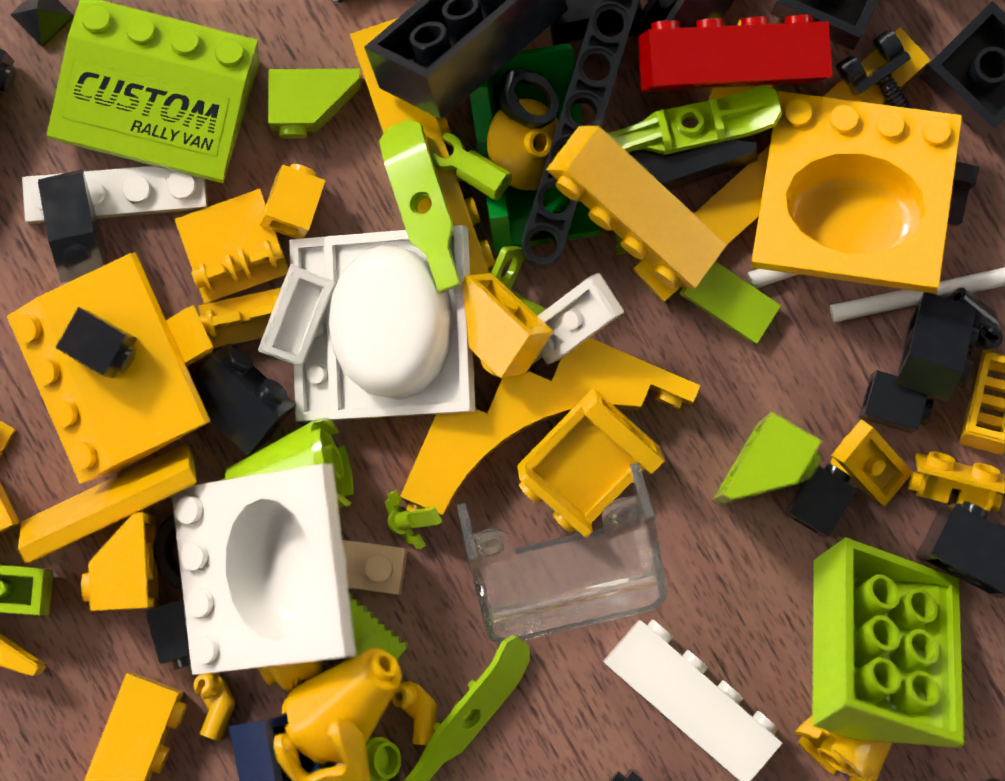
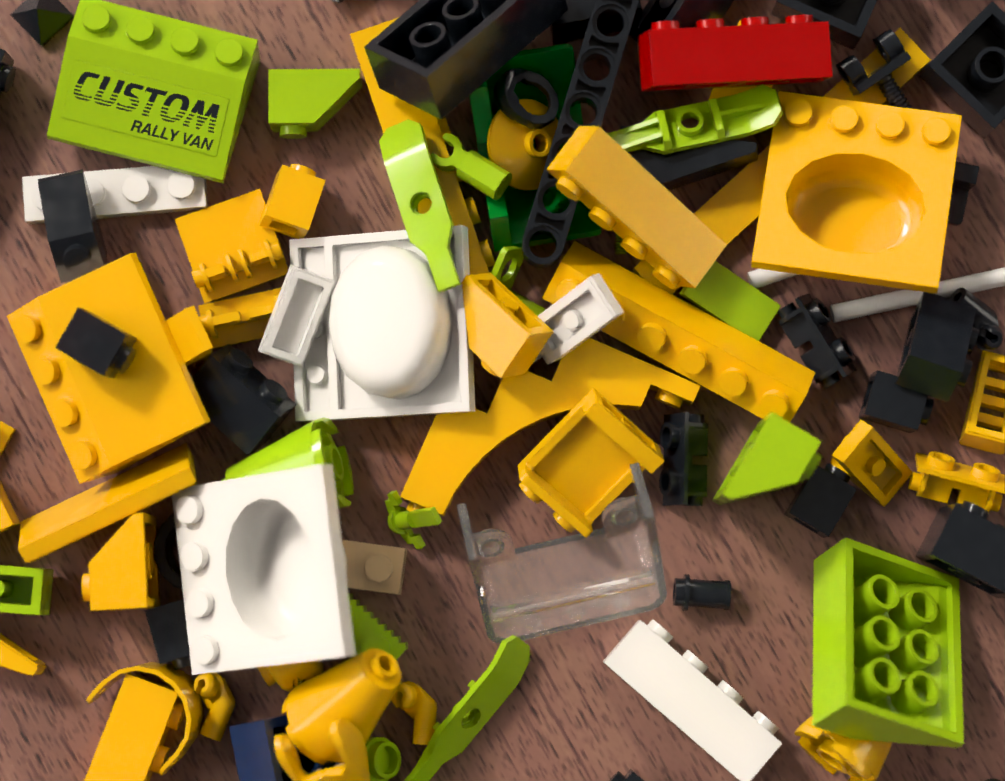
(184, 688): none -> yellow piece
(680, 480): none -> black hinge
(689, 338): none -> yellow brick
(701, 593): none -> black pin
(811, 324): none -> black hinge

